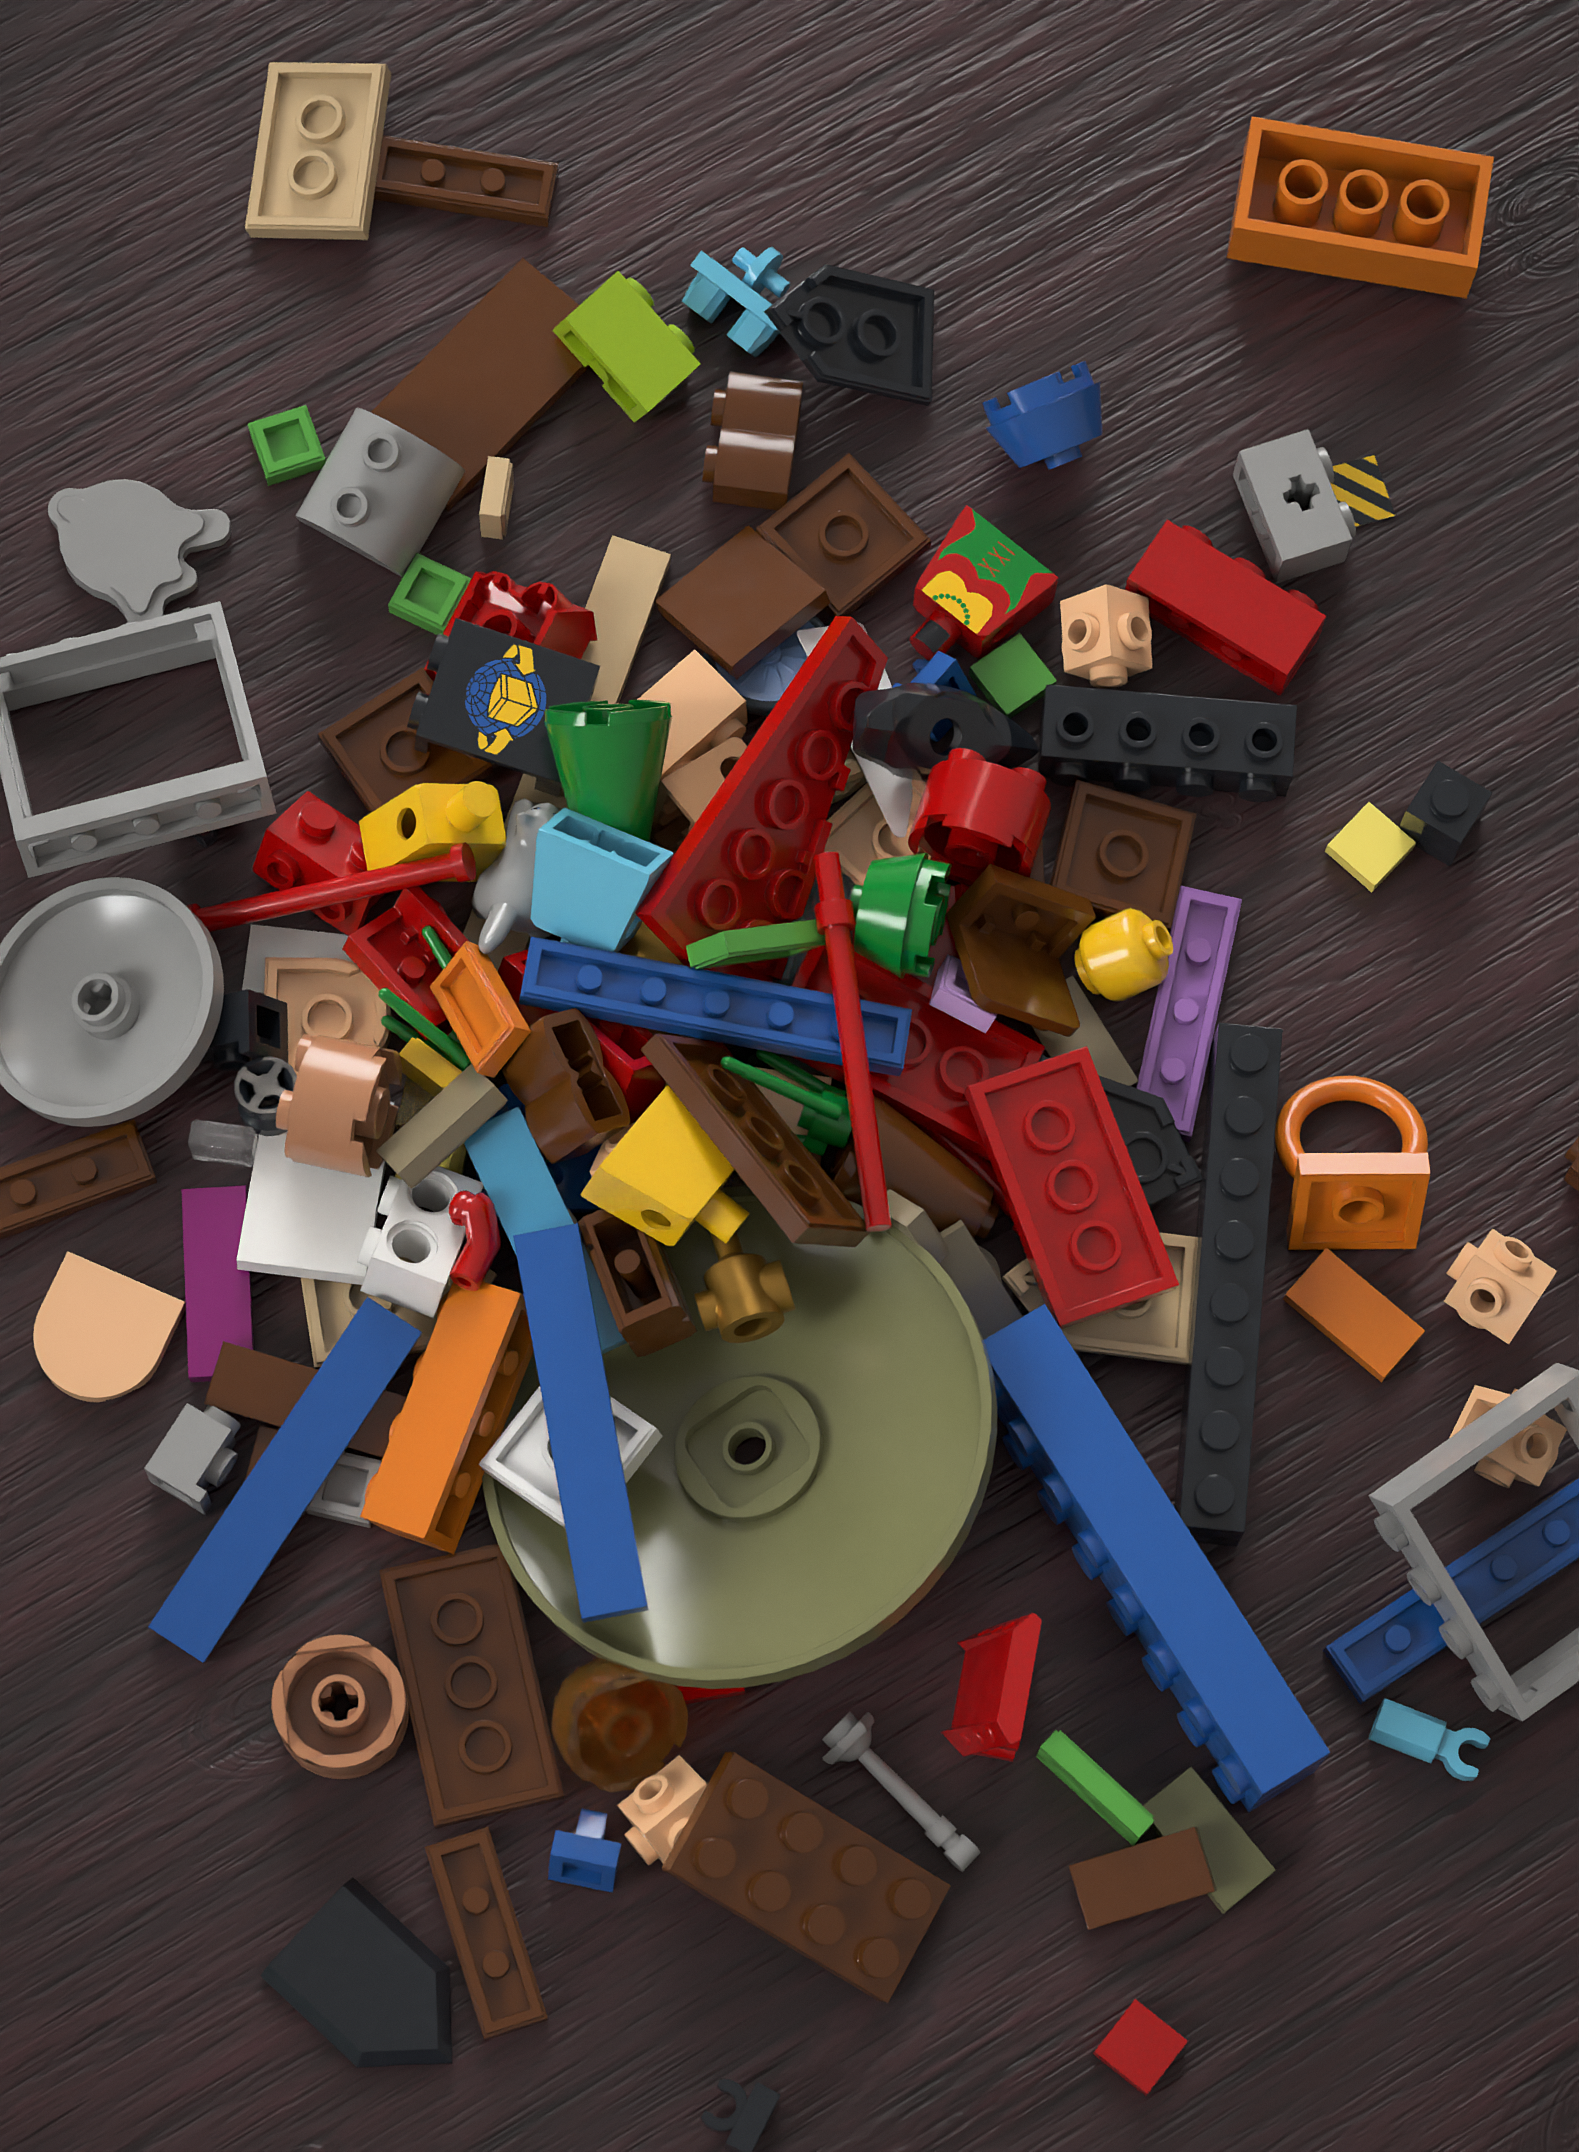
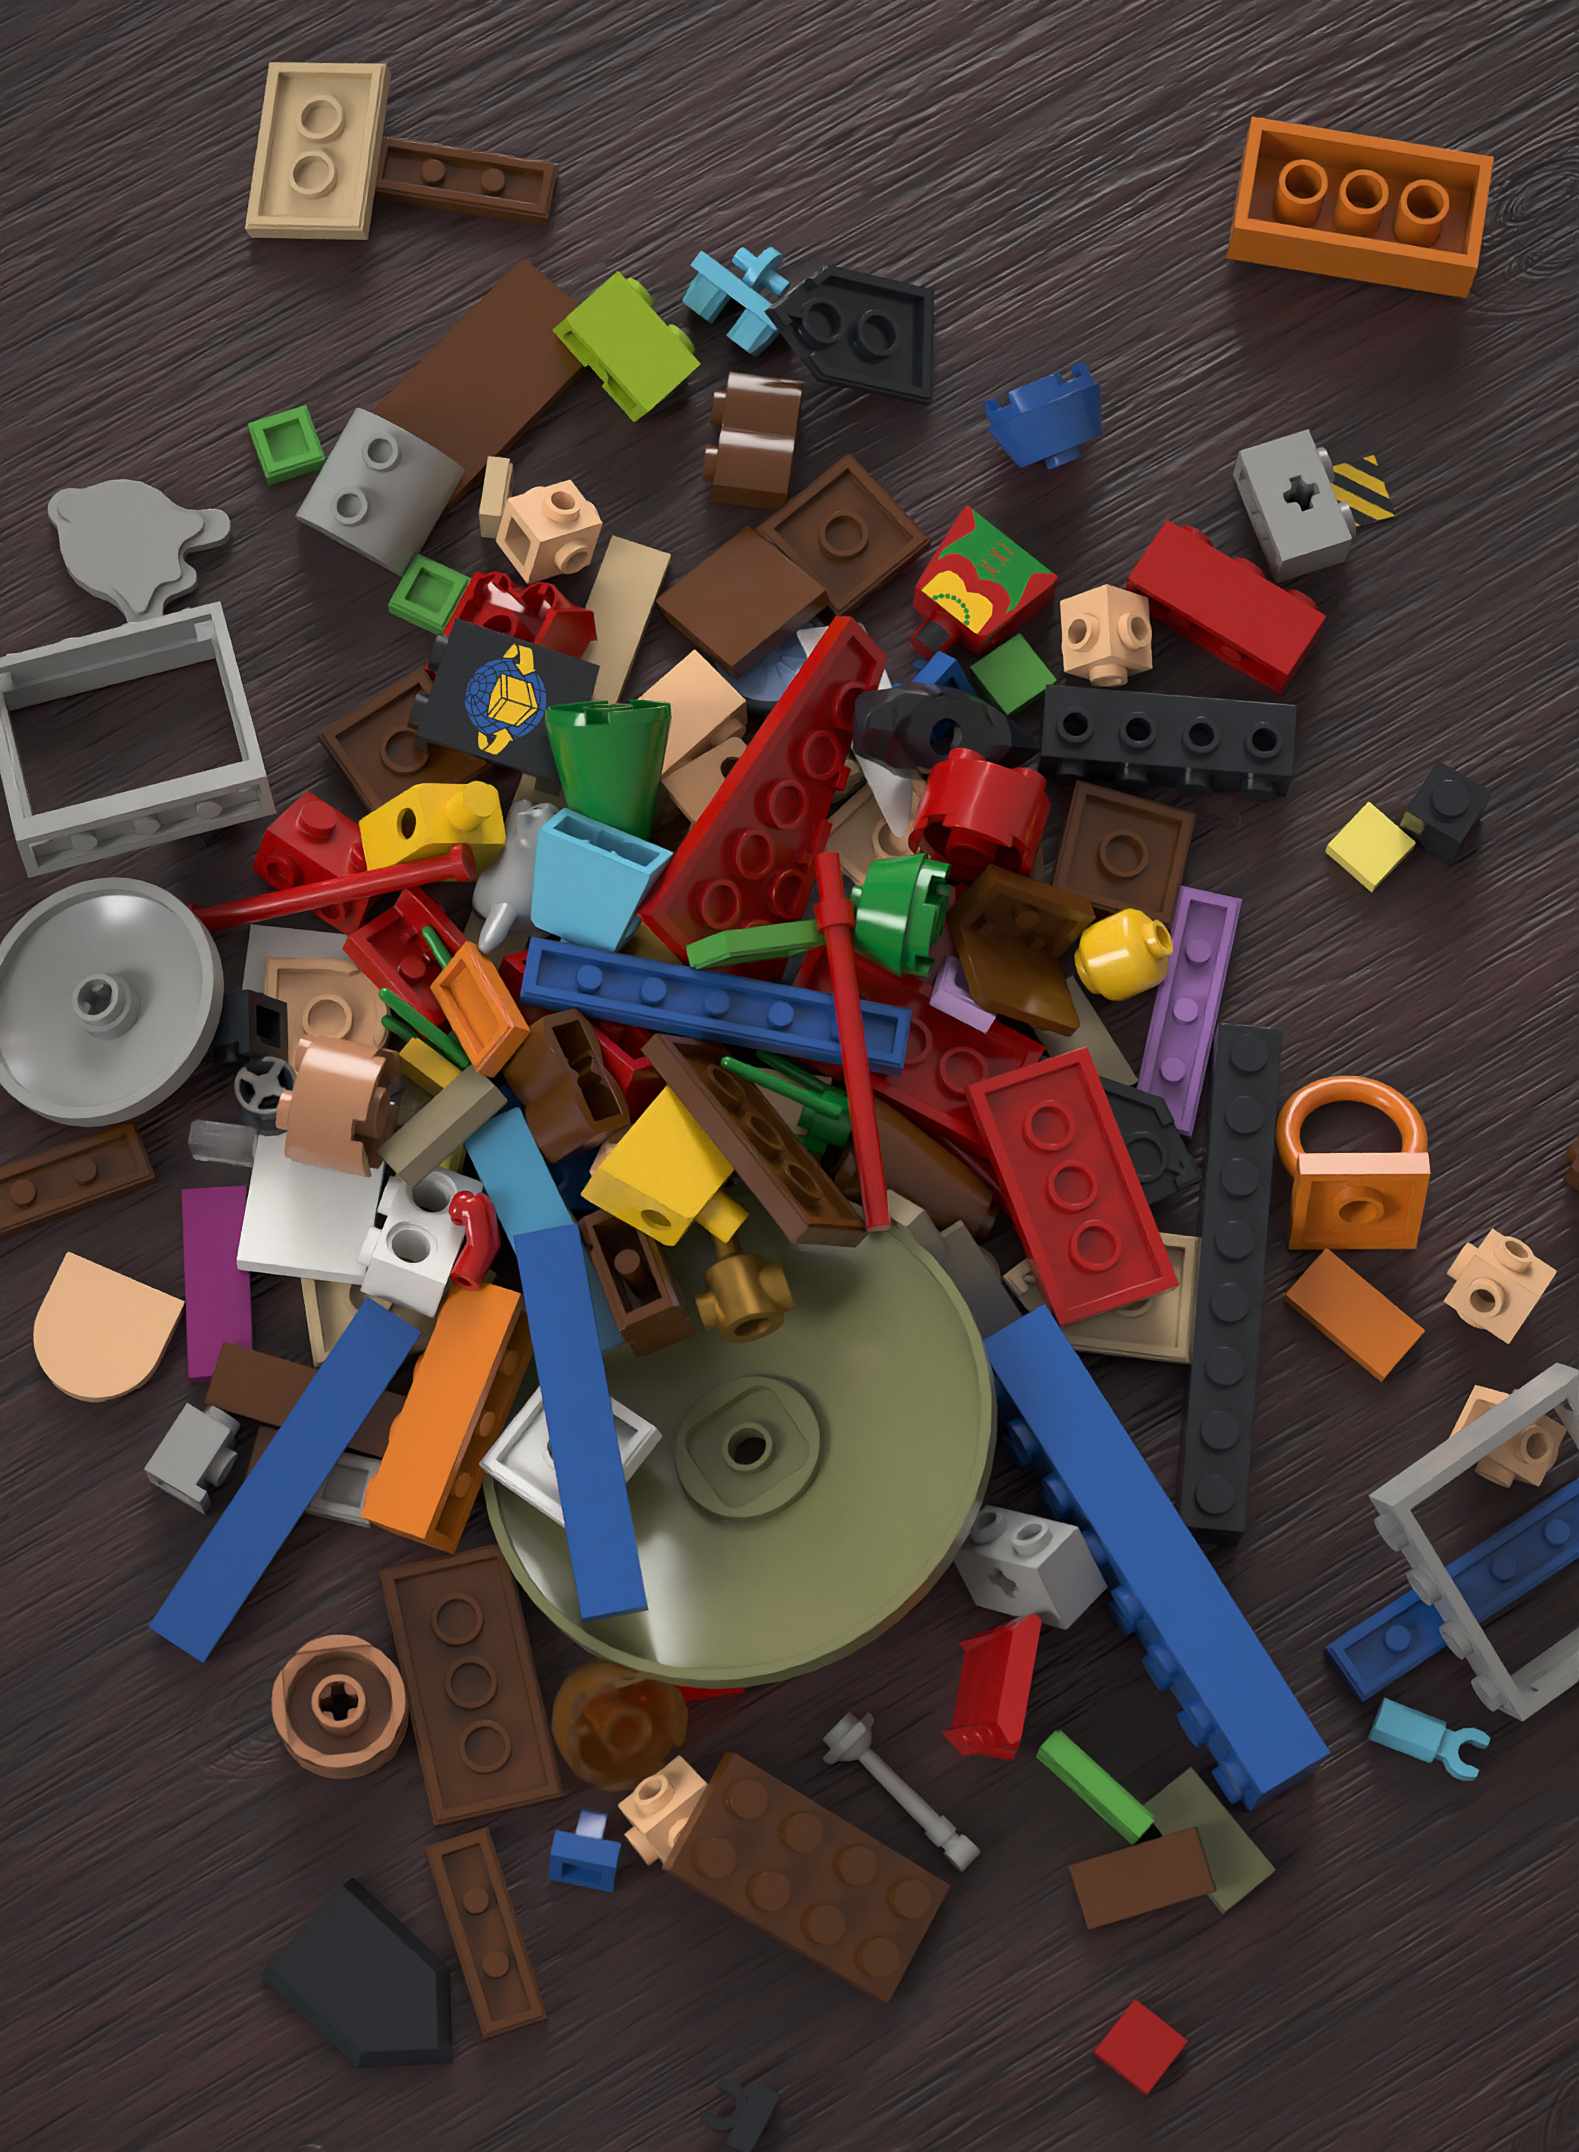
(549, 531): none -> light nougat brick
(1029, 1566): none -> light grey brick

